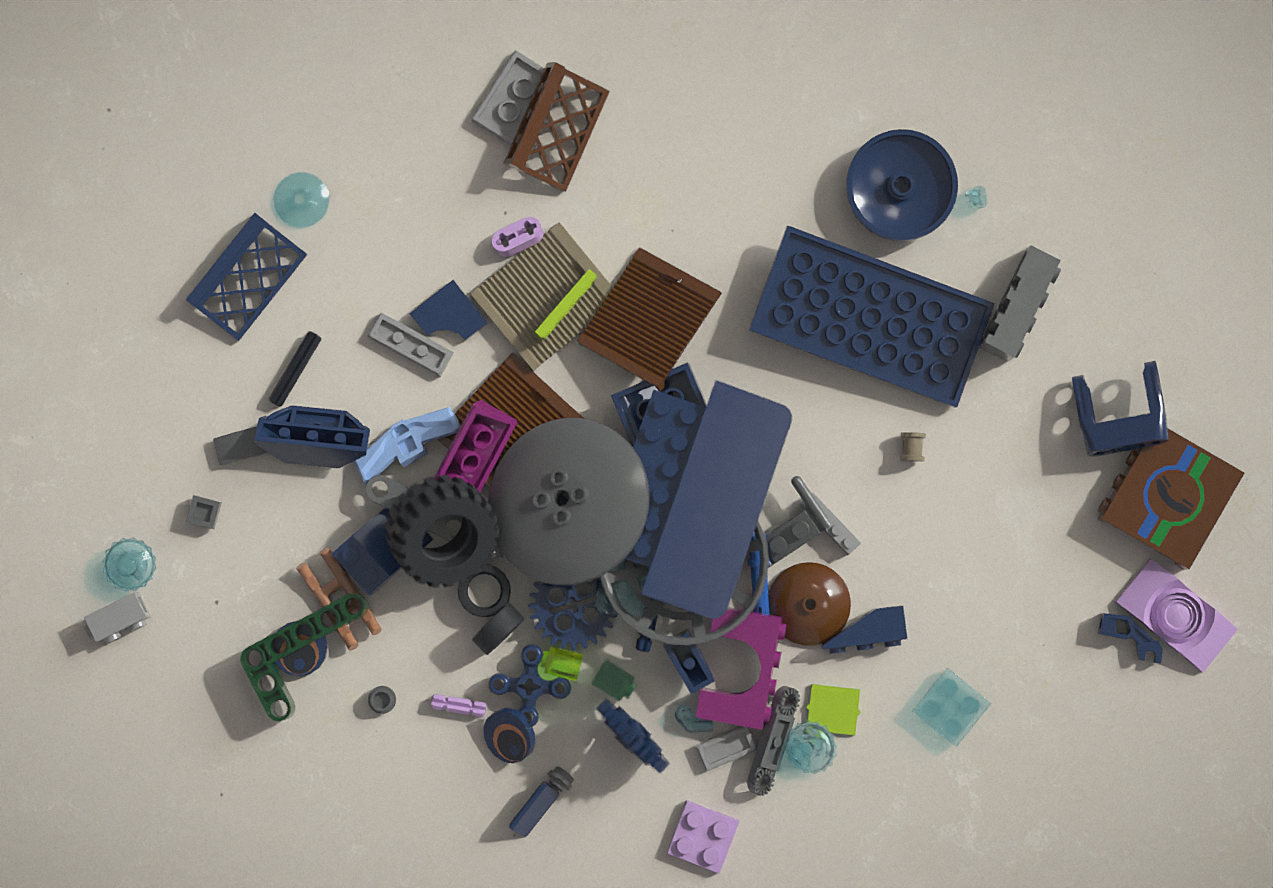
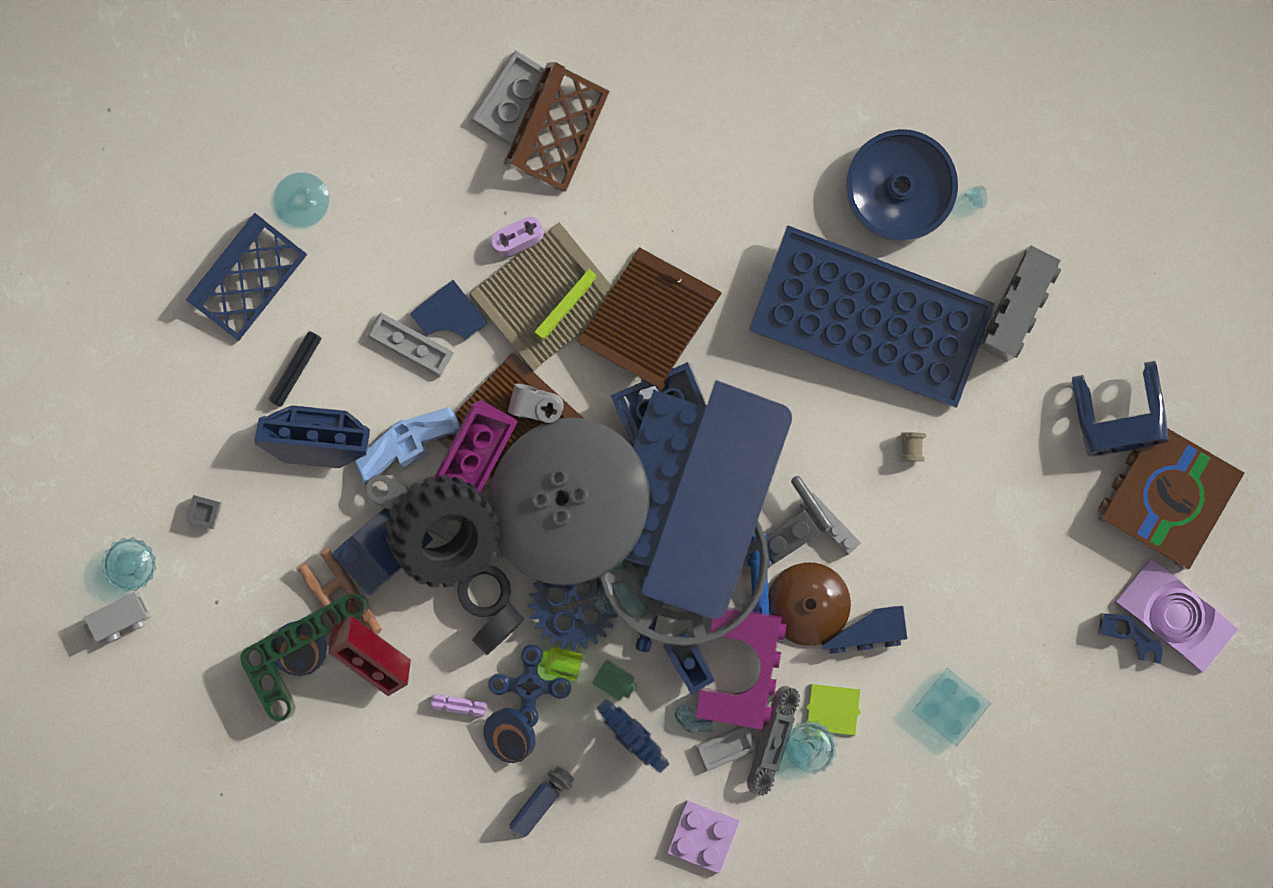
(237, 446): dark grey slope -> none
(369, 656): none -> dark red brick
(382, 699): dark grey plate -> none
(531, 403): none -> light grey piece

